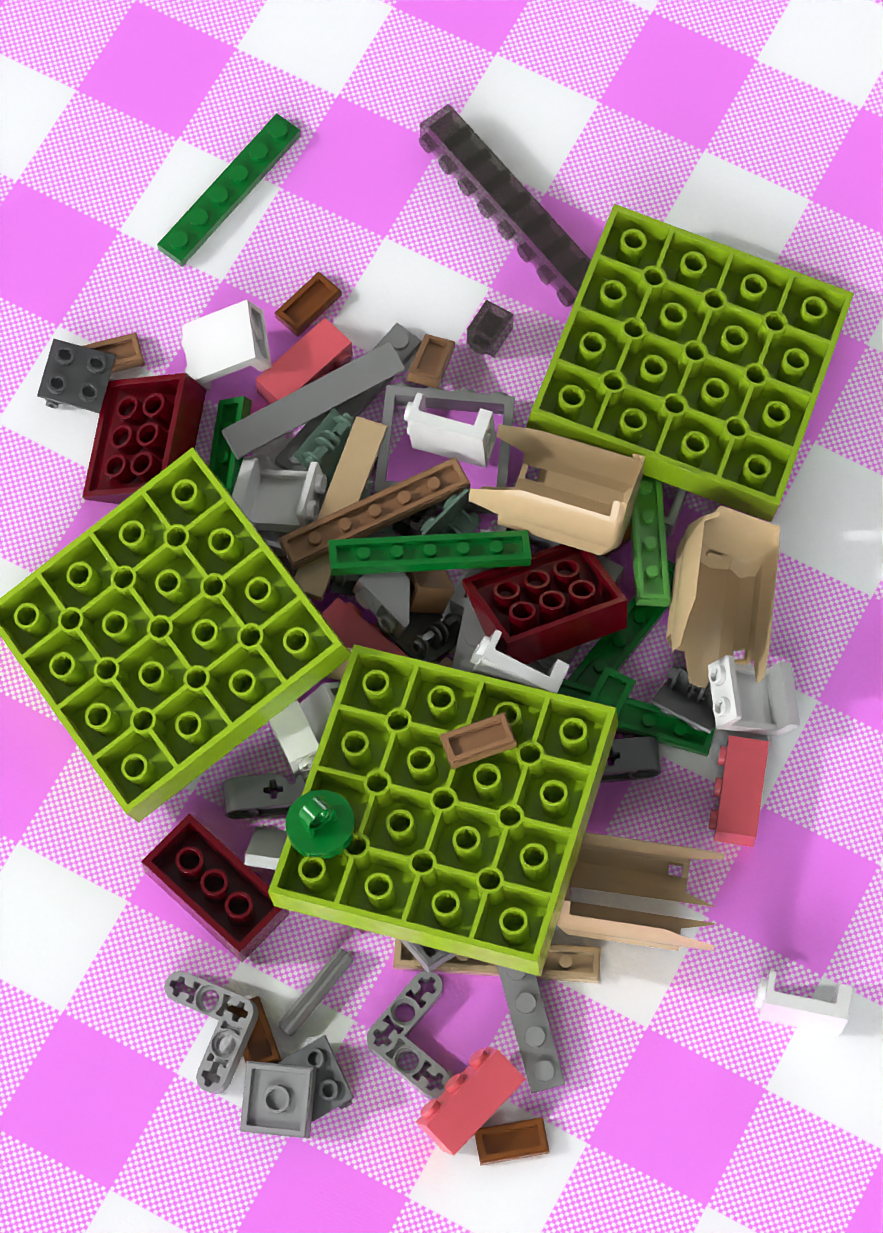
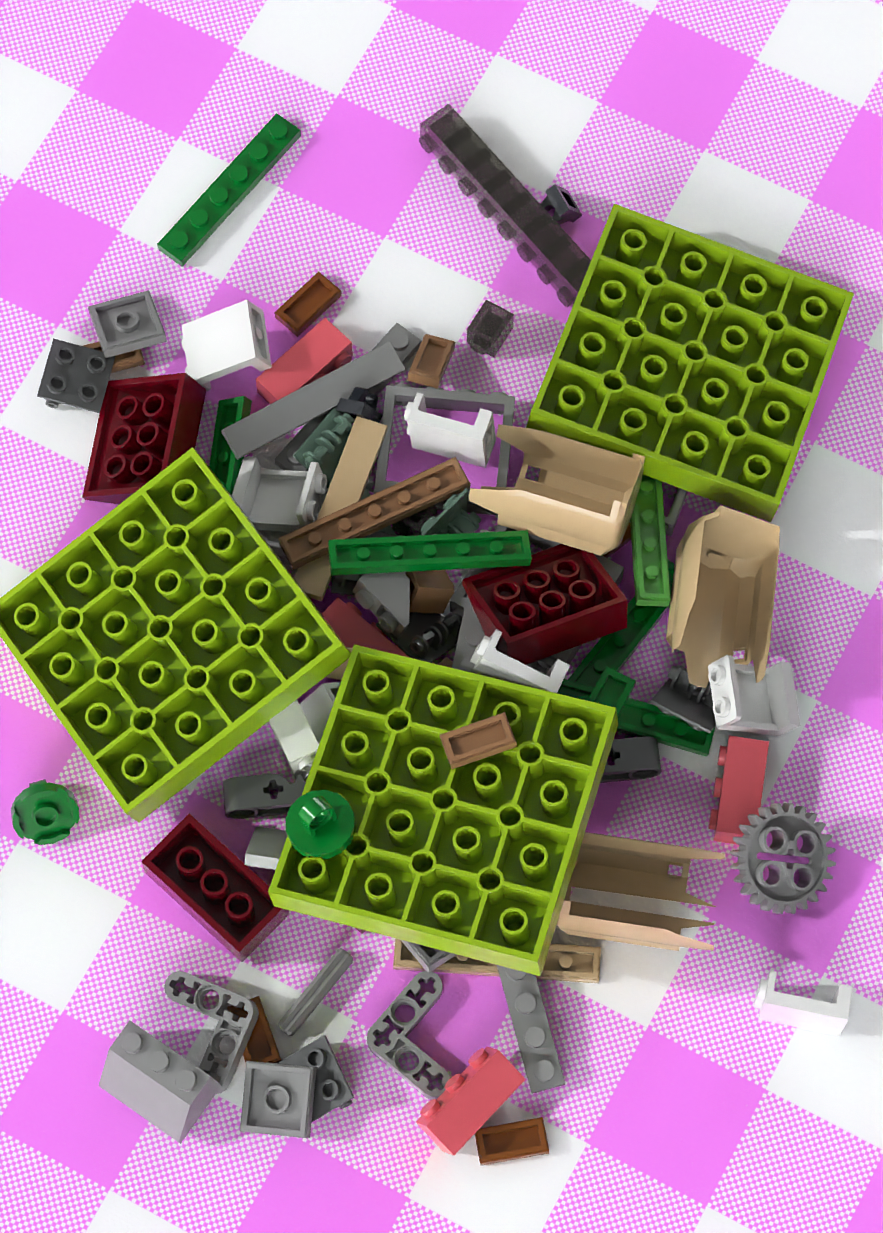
(44, 812): none -> green tile
(127, 324): none -> light grey tile
(156, 1082): none -> light grey slope
(361, 405): none -> black tile
(563, 203): none -> black tile
(786, 826): none -> light grey gear

